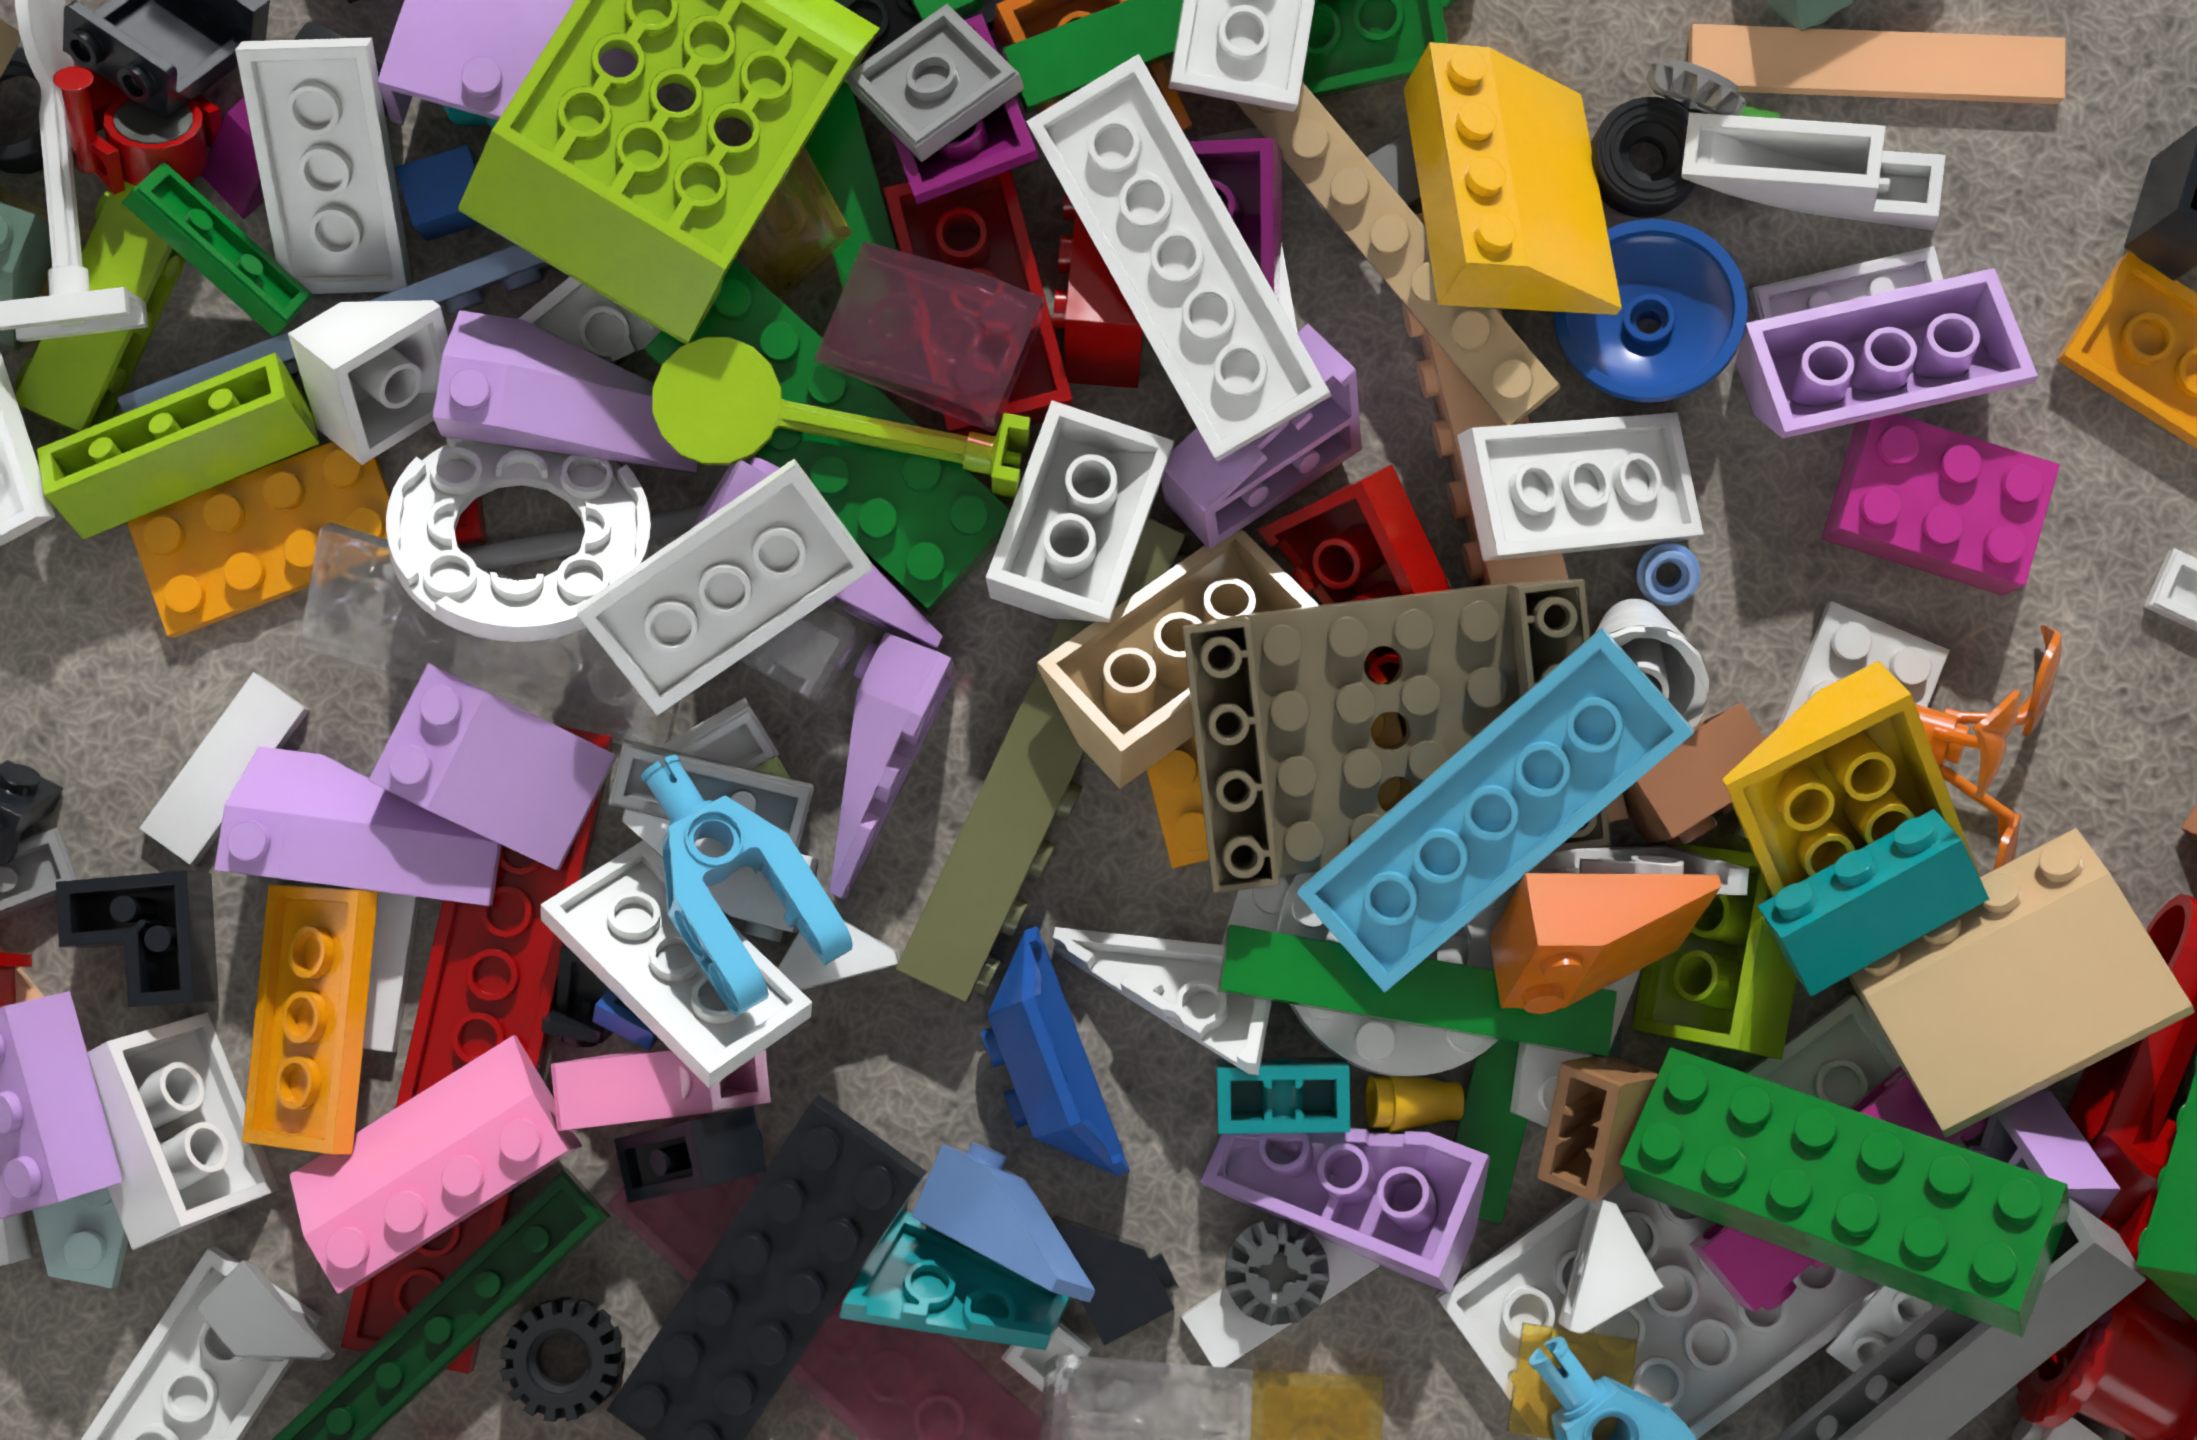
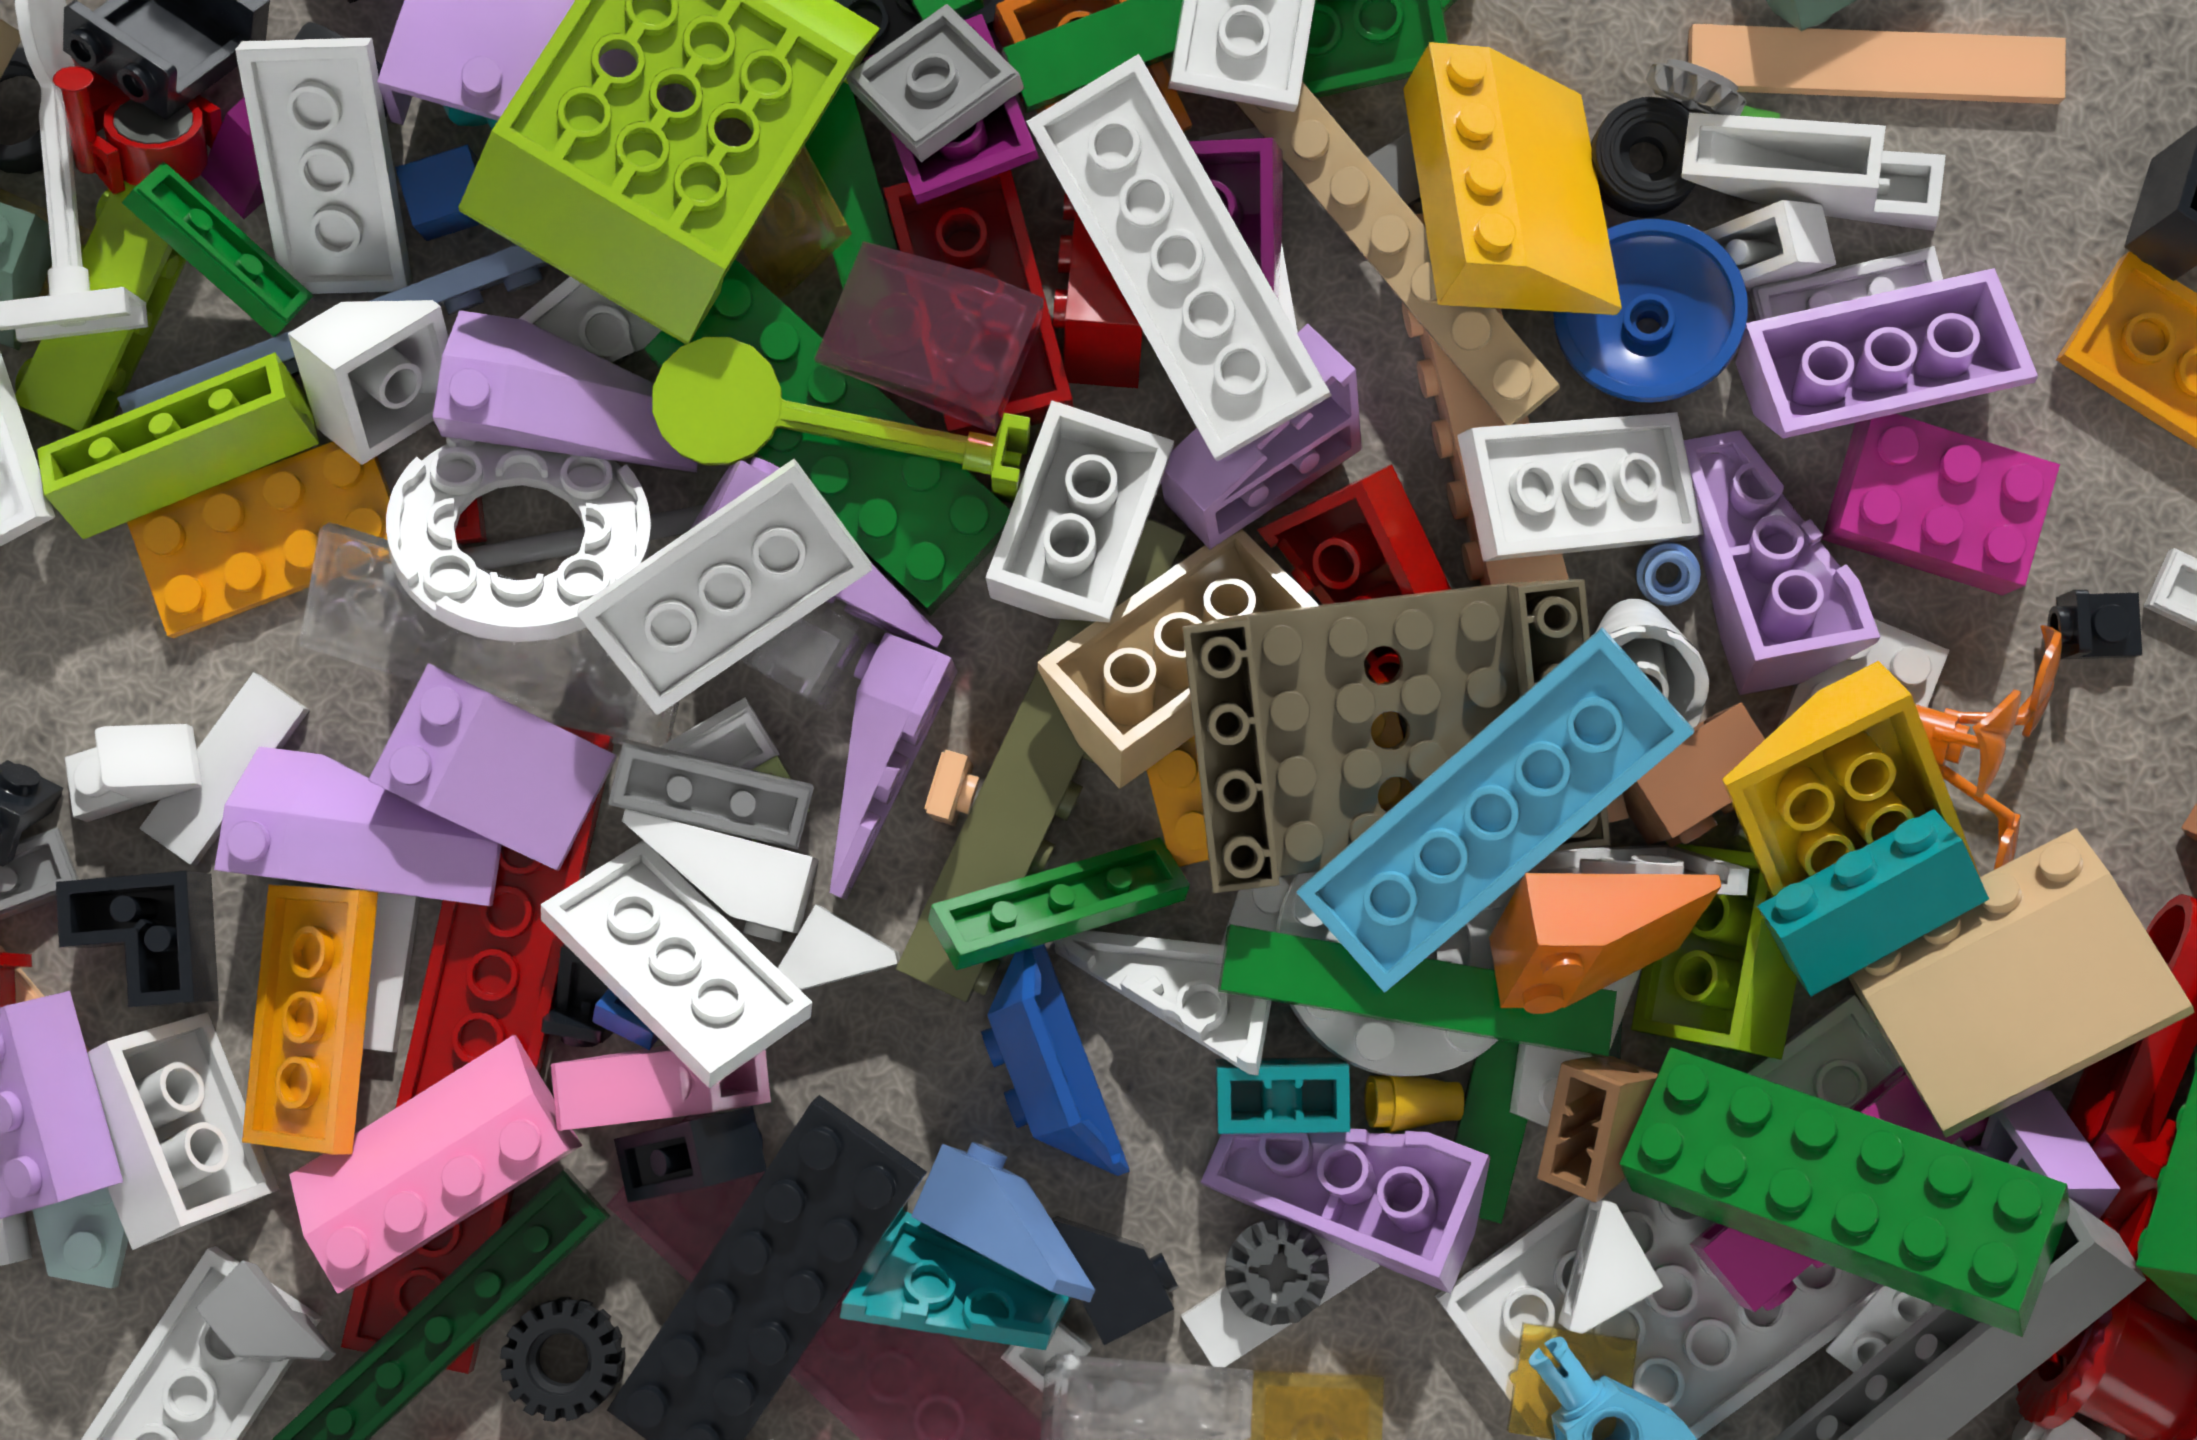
(132, 768): none -> white slope
(749, 843): medium azure piece -> none
(951, 788): none -> light nougat plate
(1057, 903): none -> green plate
(1772, 583): none -> lavender wedge
(1777, 242): none -> white slope
(2097, 624): none -> black bracket

